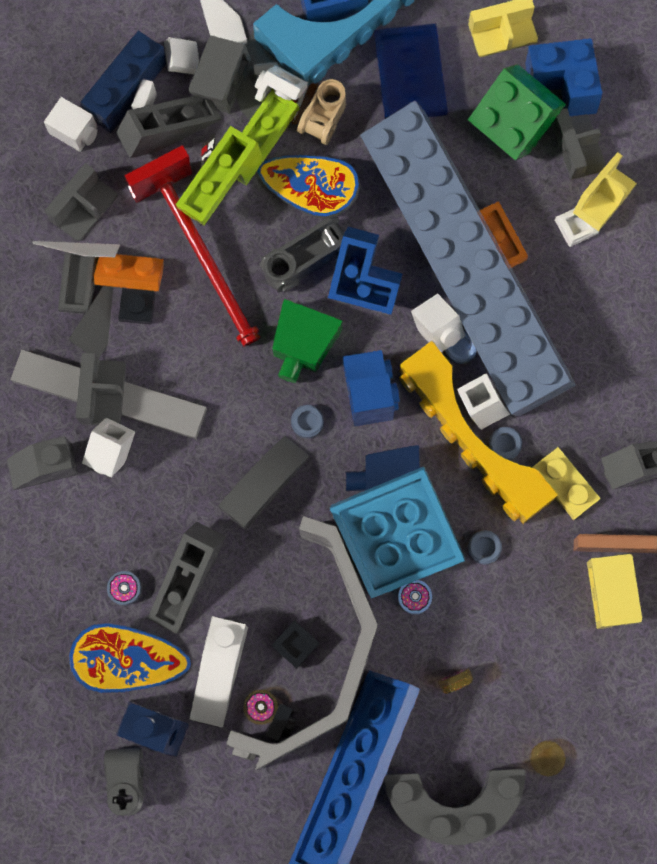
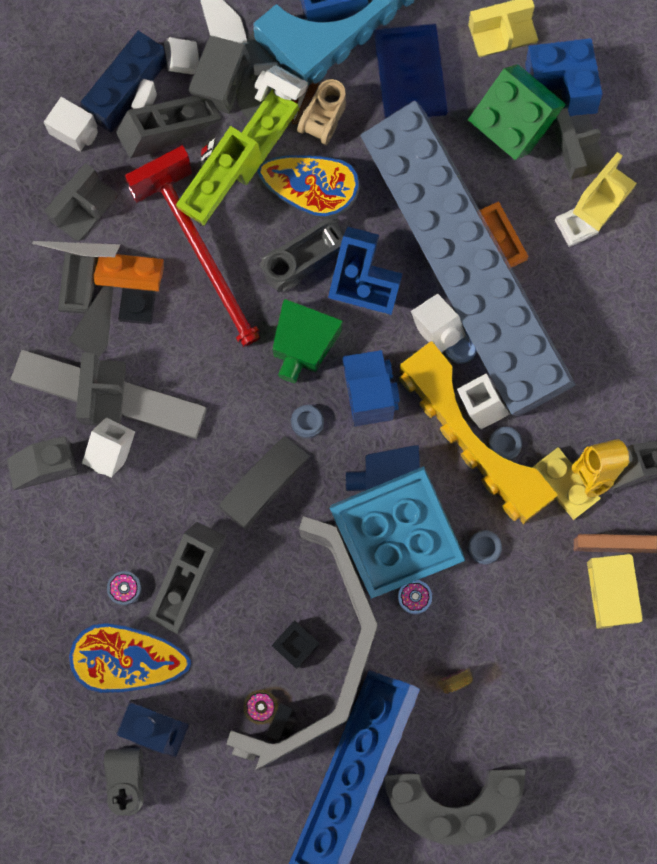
(218, 671): white slope -> none
(547, 758): clear yellow tile -> none
(601, 466): none -> yellow piece

